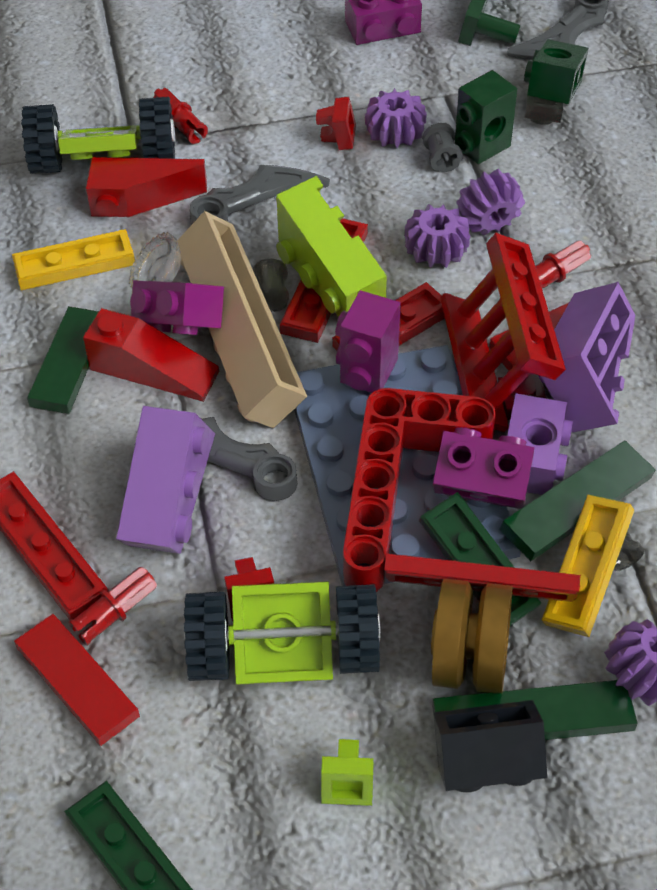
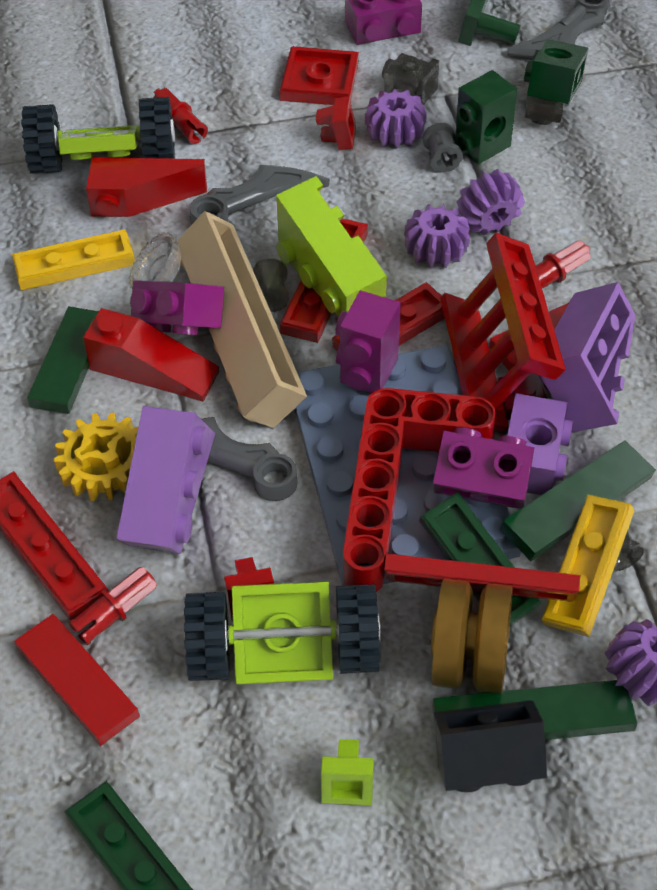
(97, 456): none -> yellow gear
(318, 75): none -> red tile
(412, 75): none -> clear smoke brick

